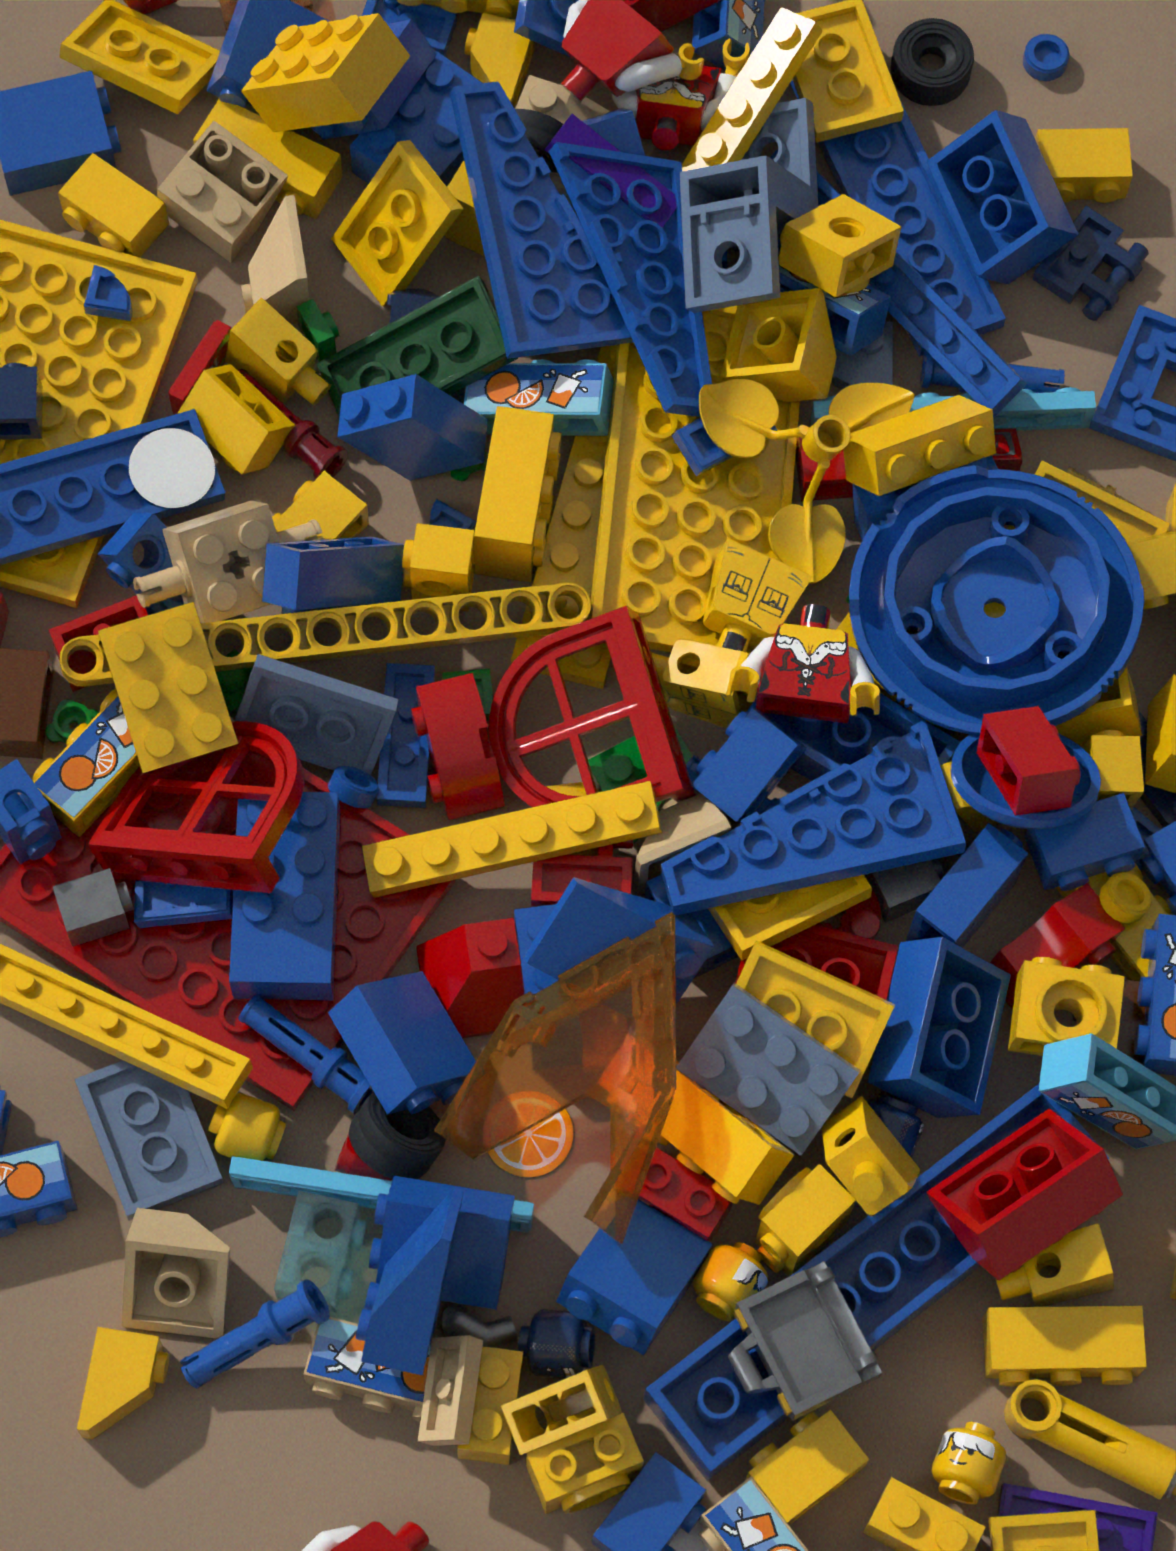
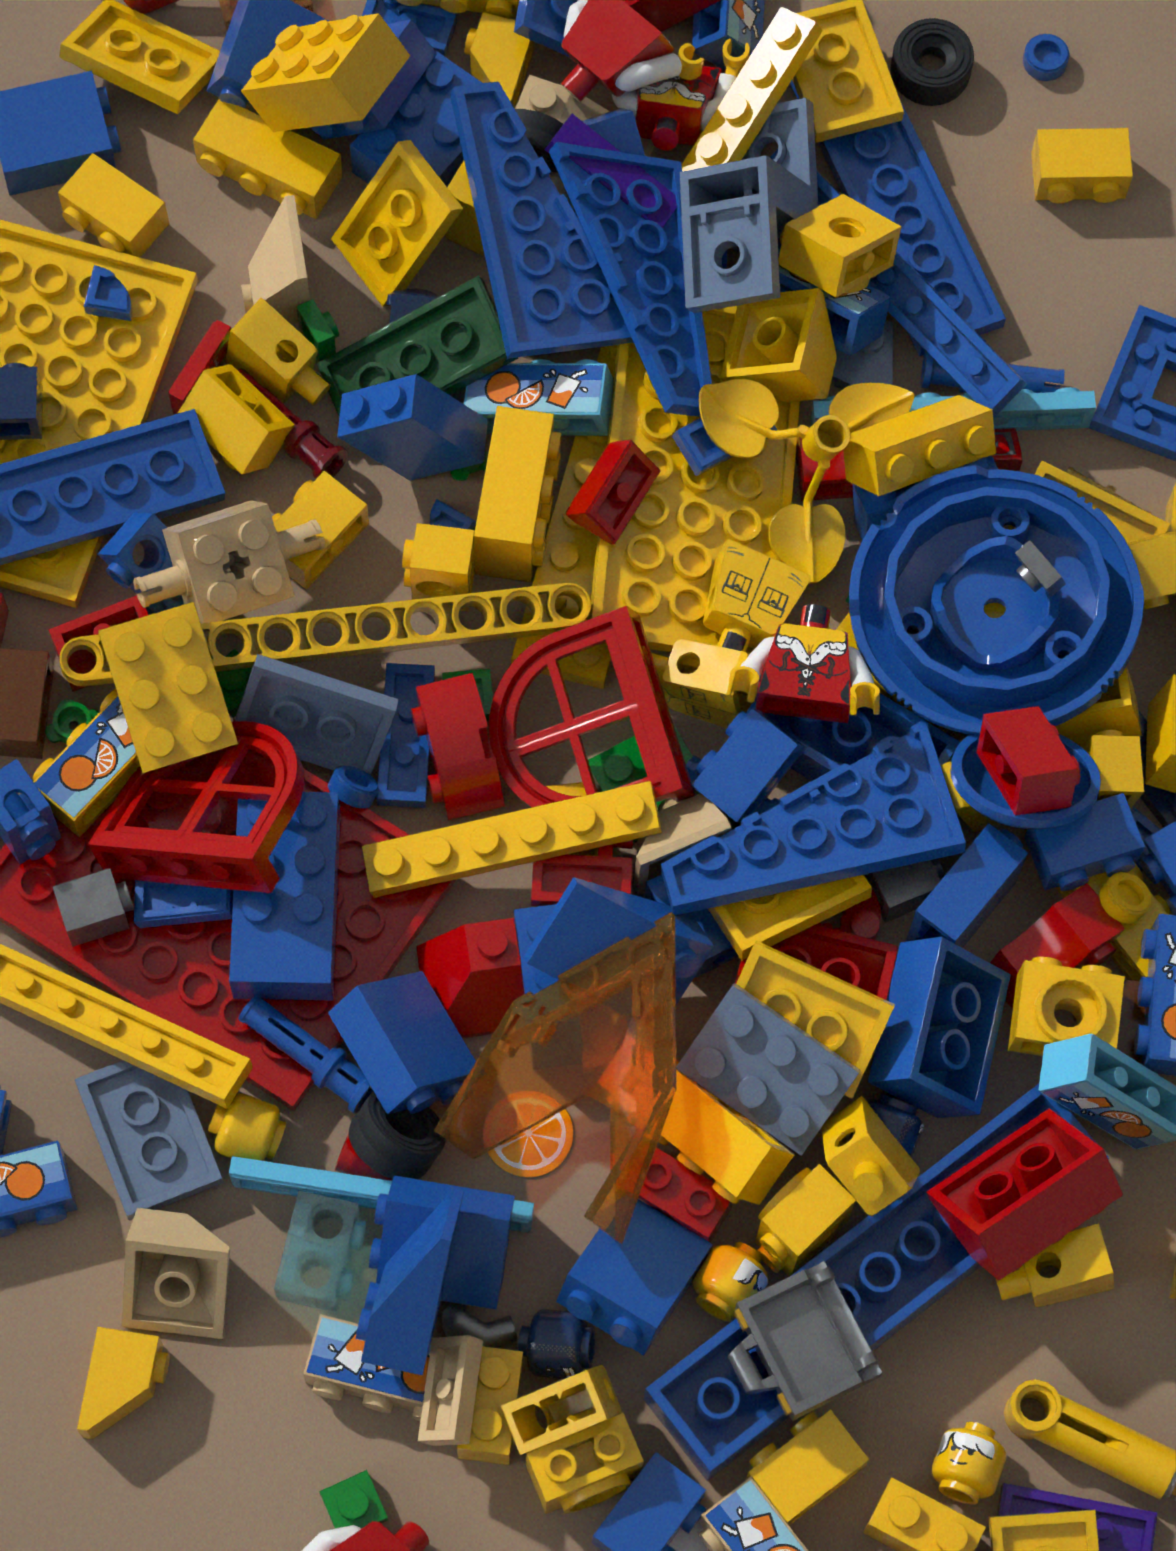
(171, 468): white sticker -> none
(221, 191): tan slope -> none
(273, 1325): blue pin -> none
(332, 573): blue brick -> none
(353, 1502): none -> green plate
(613, 490): none -> red slope
(1002, 197): blue brick -> none
(1037, 570): none -> flat silver plate
(1064, 1344): yellow brick -> none
(1074, 264): dark blue plate -> none

